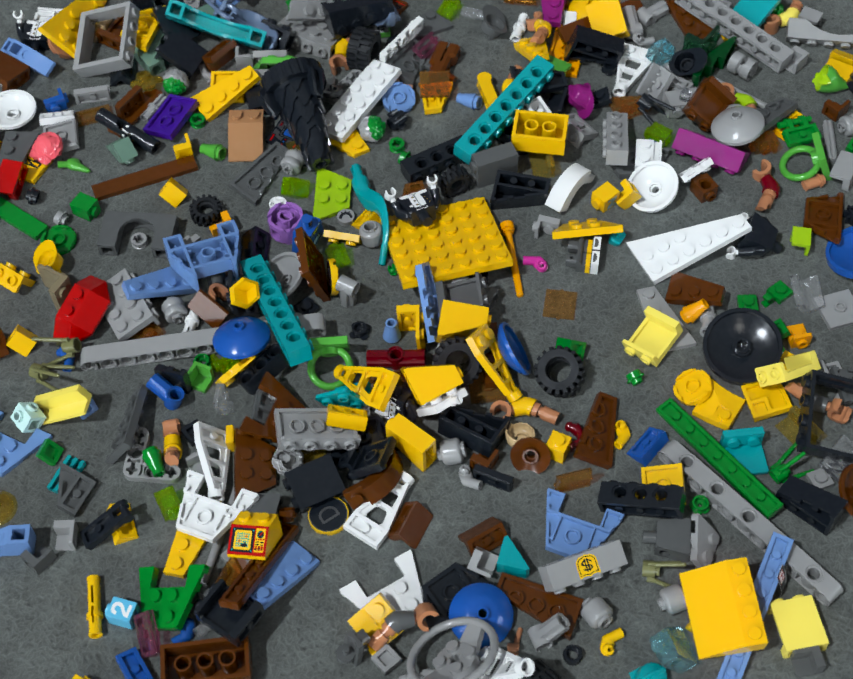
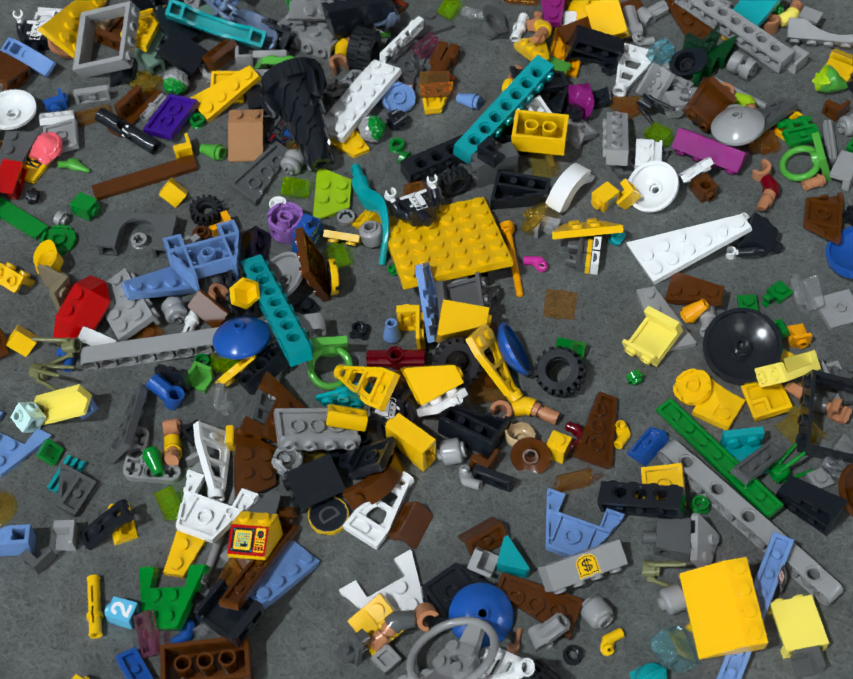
(93, 337): none -> white sticker
(123, 150): sand green slope -> none
(206, 232): none -> reddish brown plate
(348, 290): light grey piece -> none
(486, 88): yellow leg -> none
(488, 154): none -> black panel
(533, 216): none -> clear yellow dish
(574, 111): none -> black plate
(757, 462): none -> dark grey tile
(801, 237): lime panel -> none

